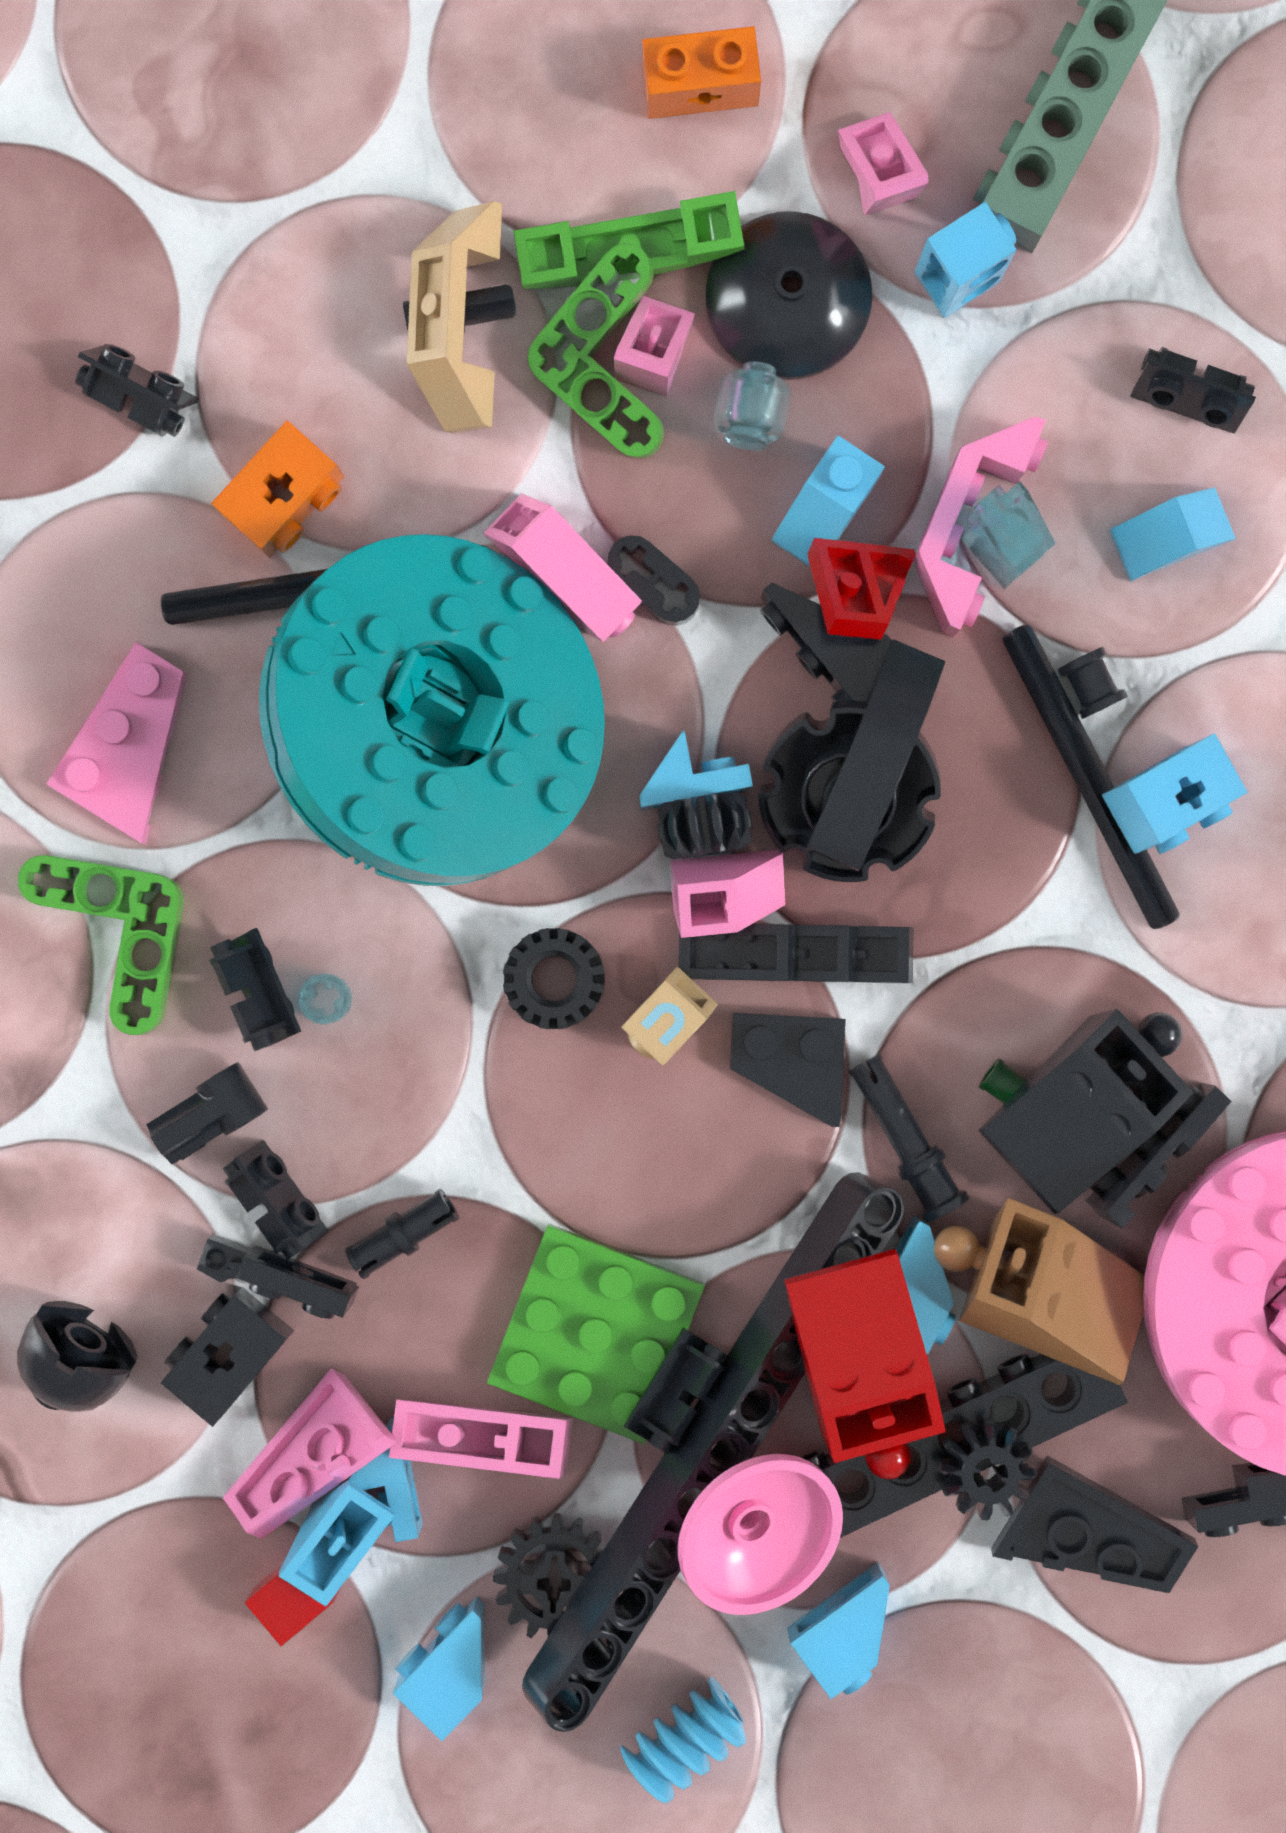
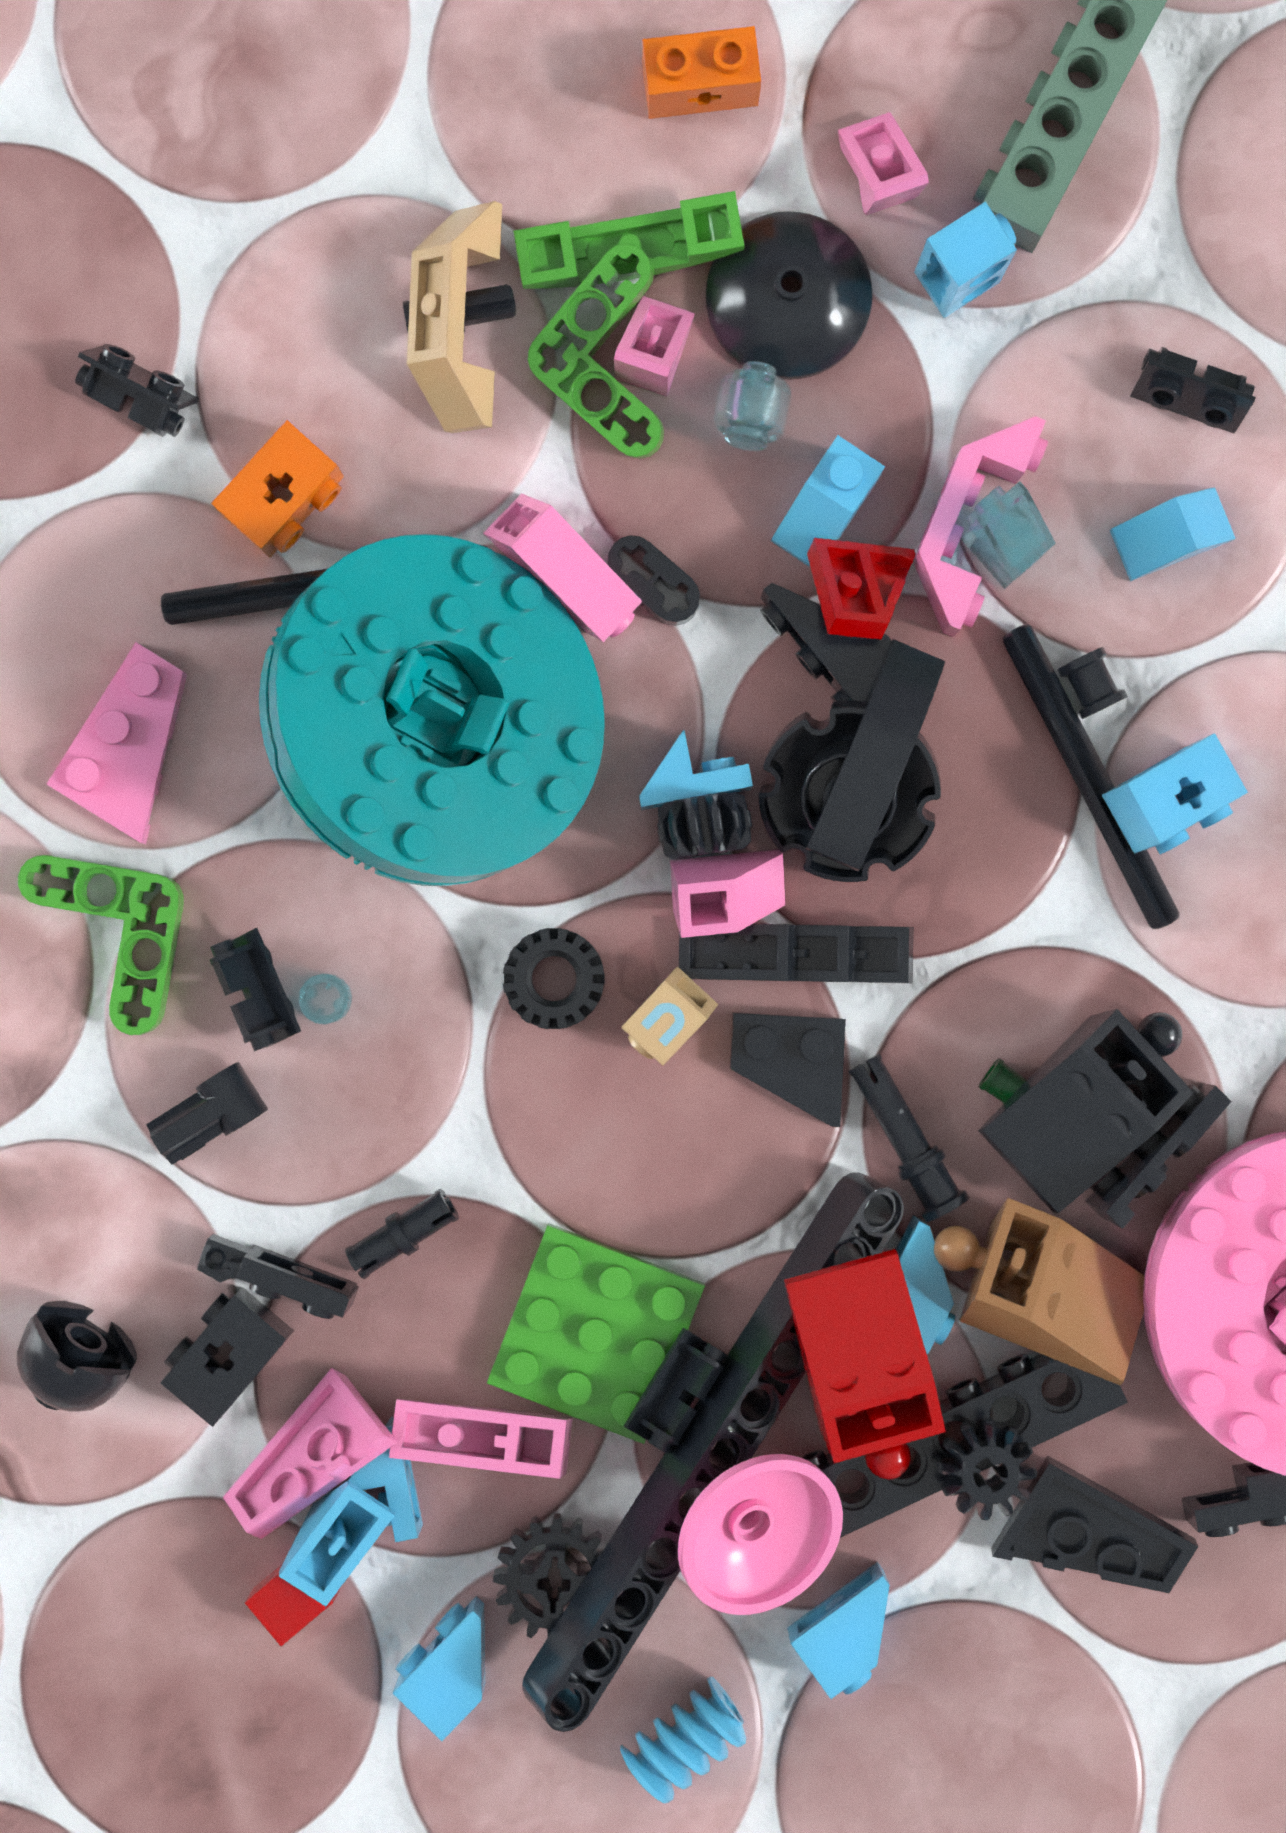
(263, 1178): black hinge -> none

